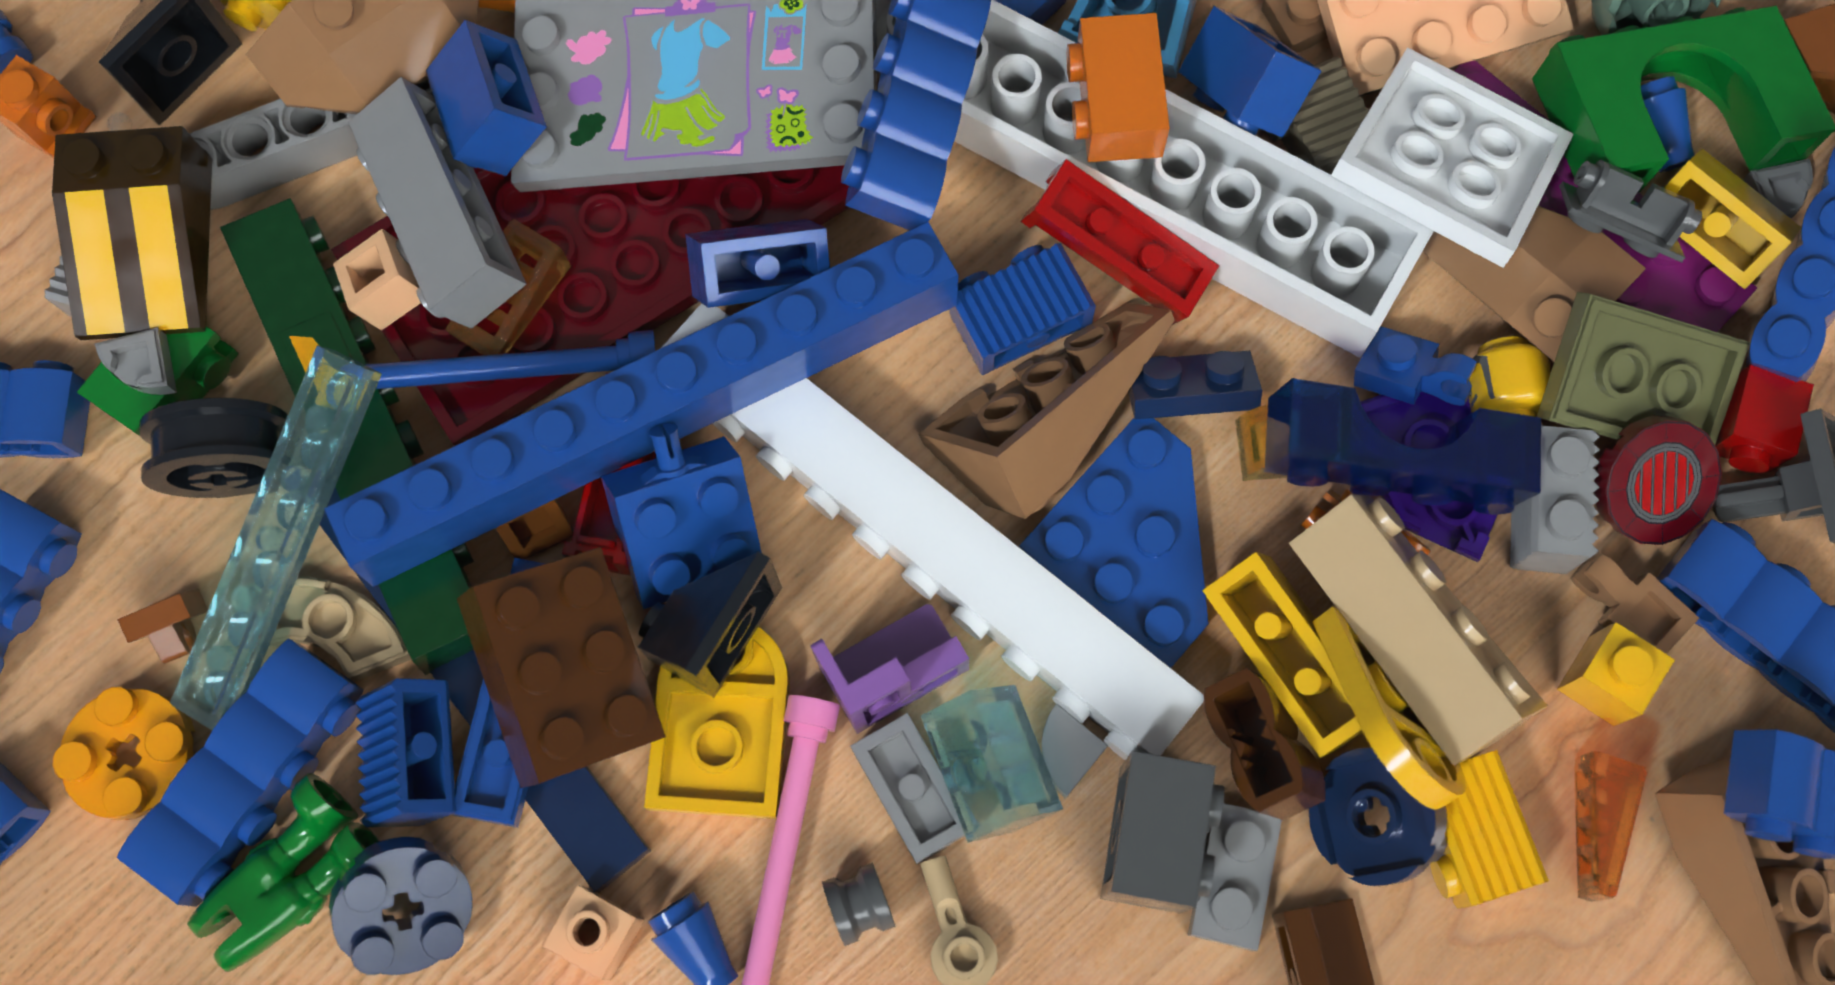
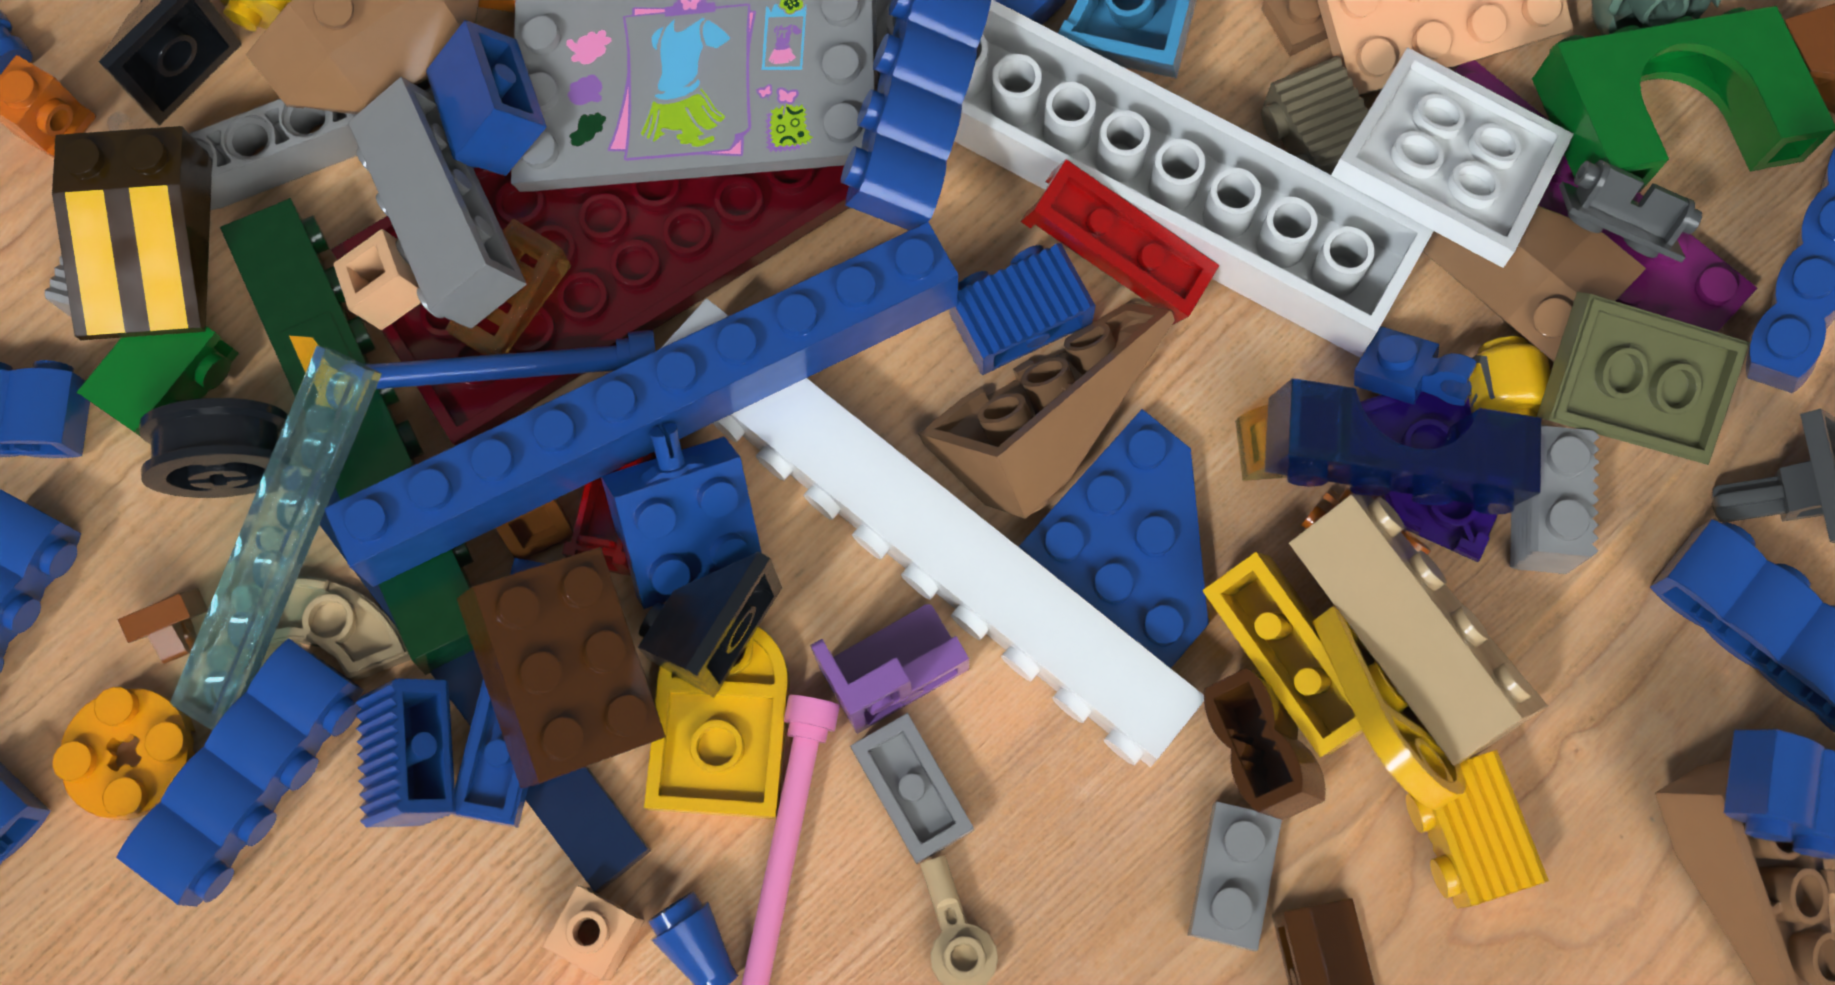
(140, 361): light grey tile -> none
(264, 886): green piece -> none
(408, 944): plate -> none
(754, 260): blue brick -> none
(858, 904): dark grey wheel -> none
(991, 762): clear light blue brick -> none
(1068, 749): light grey tile -> none
(1120, 87): orange brick -> none
(1161, 833): dark grey brick -> none
(1196, 385): dark blue plate -> none
(1247, 74): blue brick -> none
(1340, 832): dark blue plate -> none
(1605, 815): clear orange slope -> none
(1615, 674): yellow brick -> none
(1639, 606): medium nougat plate -> none
(1658, 480): tile -> none
(1670, 117): blue cone -> none
(1738, 225): yellow brick -> none
(1763, 420): red brick -> none
(1783, 184): light grey tile -> none

